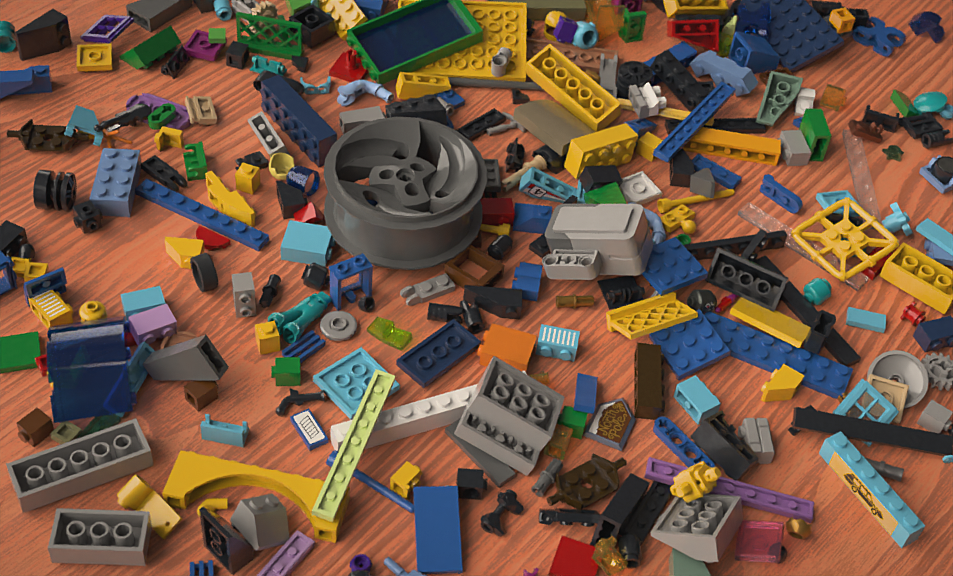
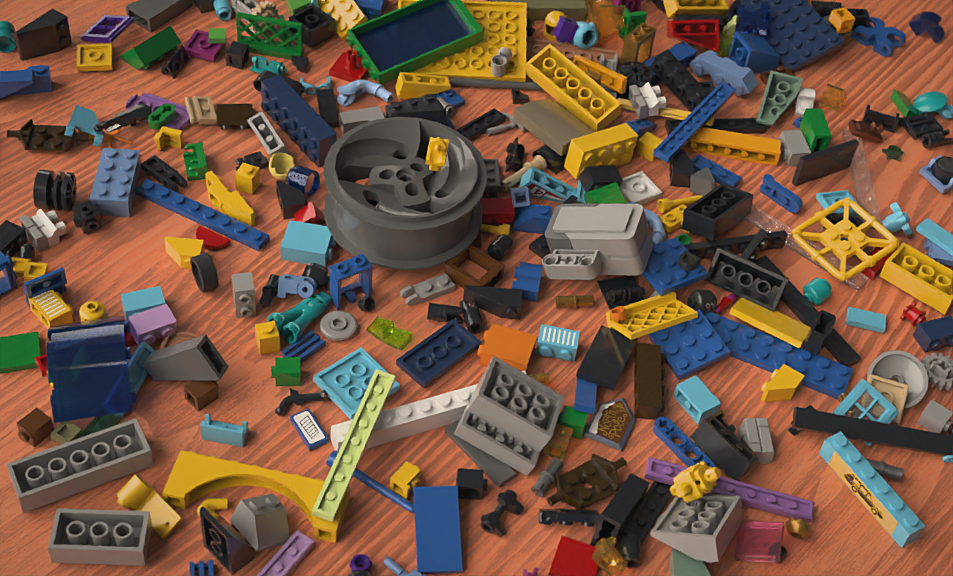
(42, 230): none -> hips
(234, 115): none -> dark brown slope
(296, 285): none -> medium blue leg
(327, 106): none -> black tile
(437, 153): none -> yellow hips
(520, 196): none -> medium blue leg
(606, 358): none -> black tile
(608, 77): none -> light orange tile
(619, 313): none -> orange hinge
(638, 44): none -> pearl gold window
(688, 261): none -> pearl dark grey tile
(717, 211): none -> black brick
(825, 162): none -> black tile

